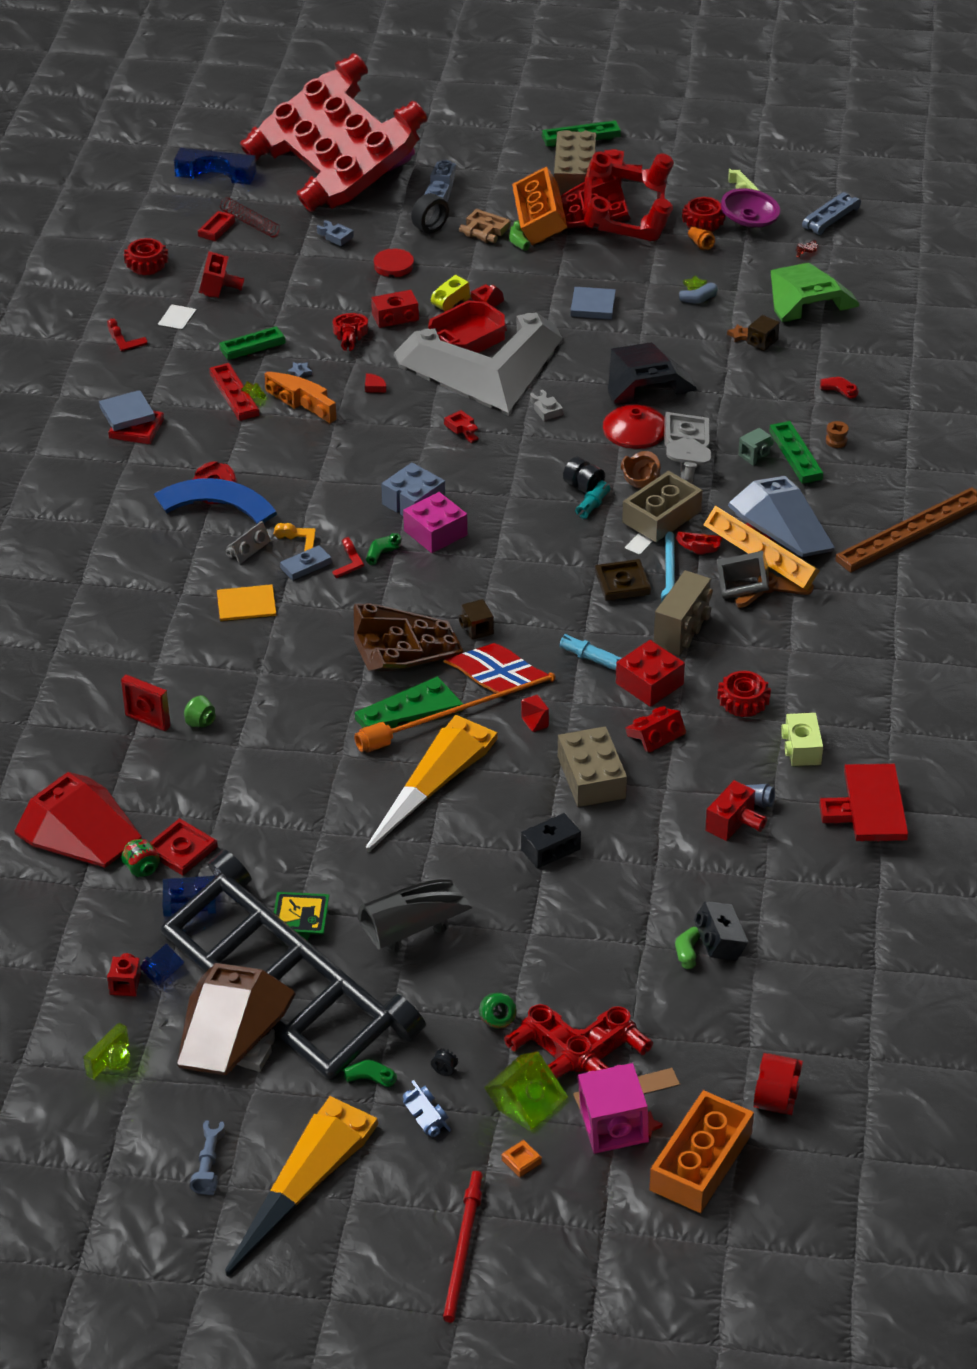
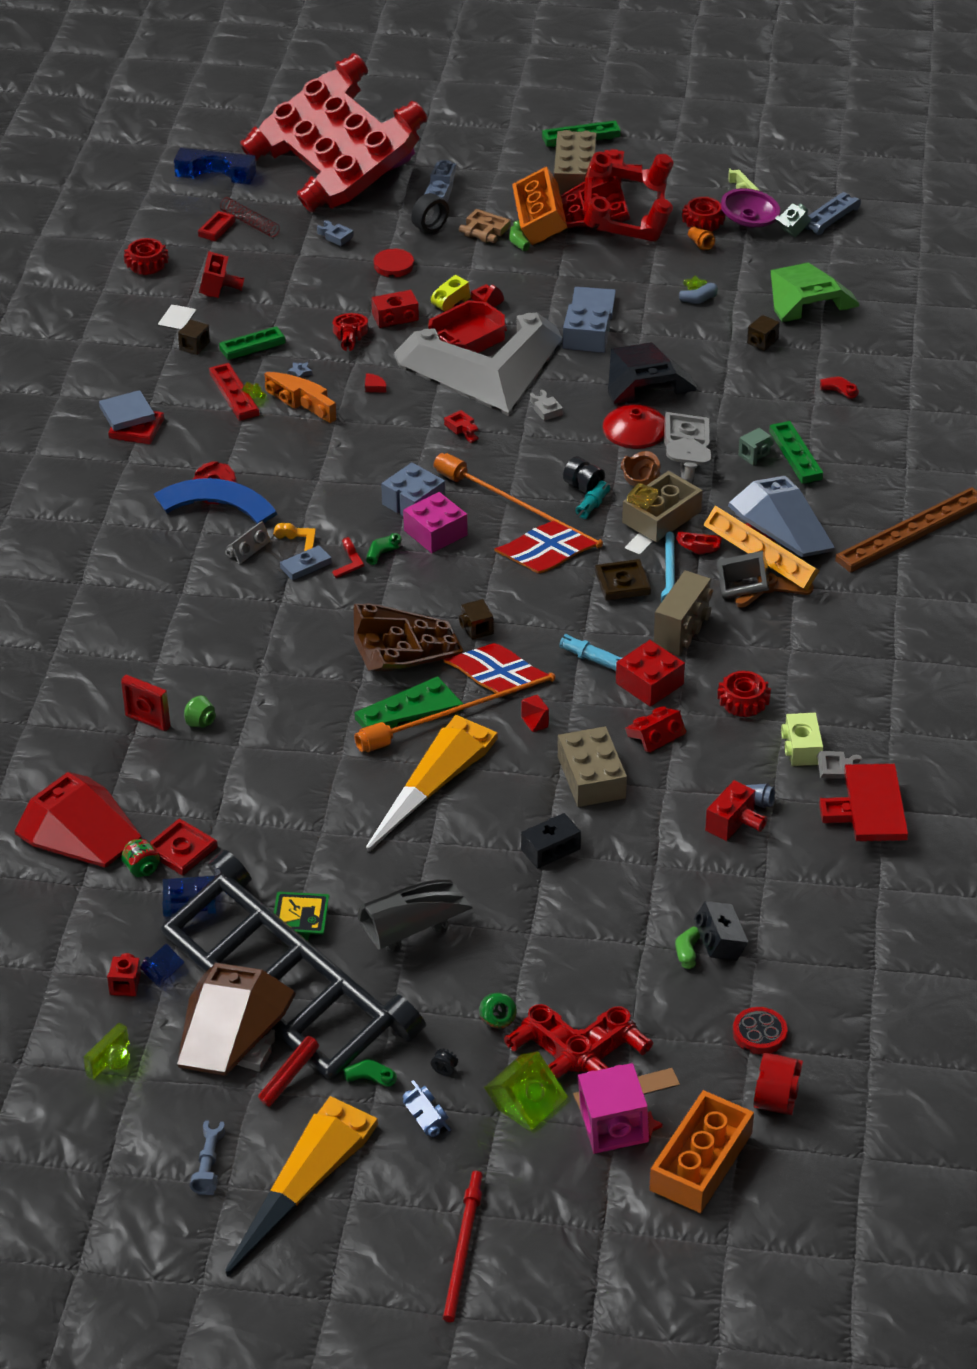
(116, 334): red piece -> none
(194, 337): none -> dark brown brick
(246, 602): light orange piece -> none
(288, 1071): none -> red axle
(521, 1158): orange tile -> none
(538, 548): none -> flag
(586, 328): none -> sand blue brick
(642, 495): none -> clear yellow plate
(738, 333): dark orange piece -> none
(760, 1030): none -> tile
(794, 219): none -> sand green brick
(808, 247): clear red piece -> none
(832, 763): none -> light grey plate
(837, 434): dark orange wheel -> none

